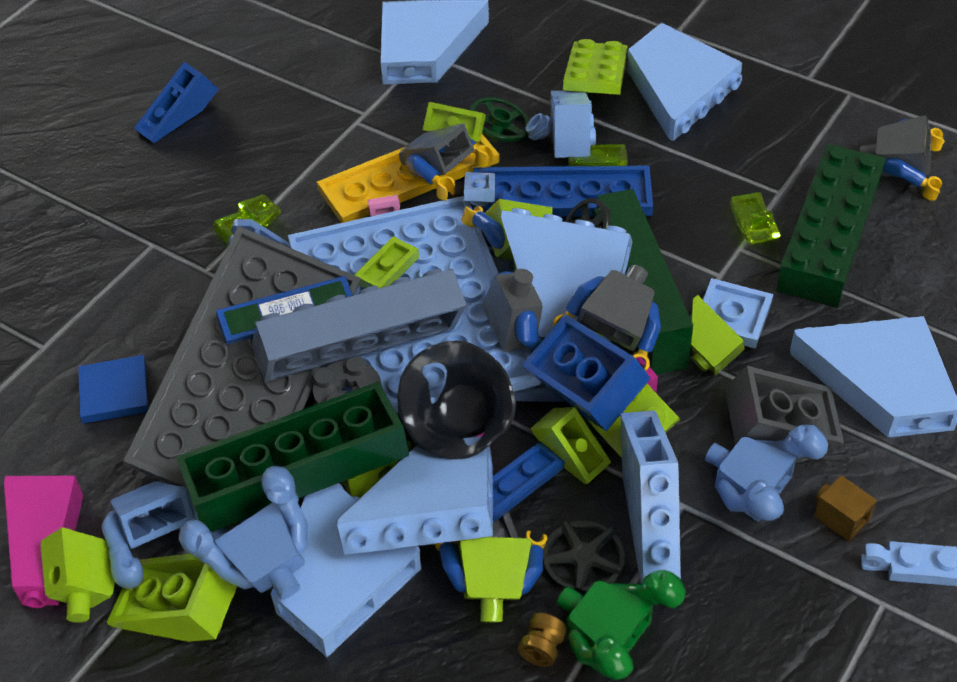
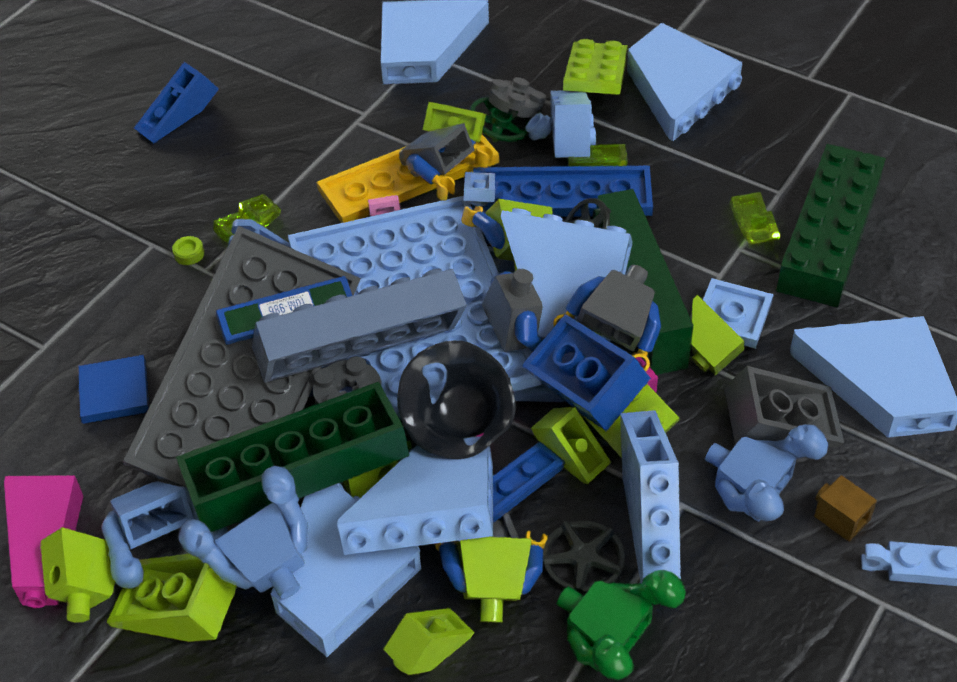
(188, 250): none -> lime tile
(388, 264): lime plate -> none
(426, 640): none -> lime slope
(516, 96): none -> dark grey plate
(542, 639): pearl gold wheel -> none
(908, 152): dark grey torso -> none

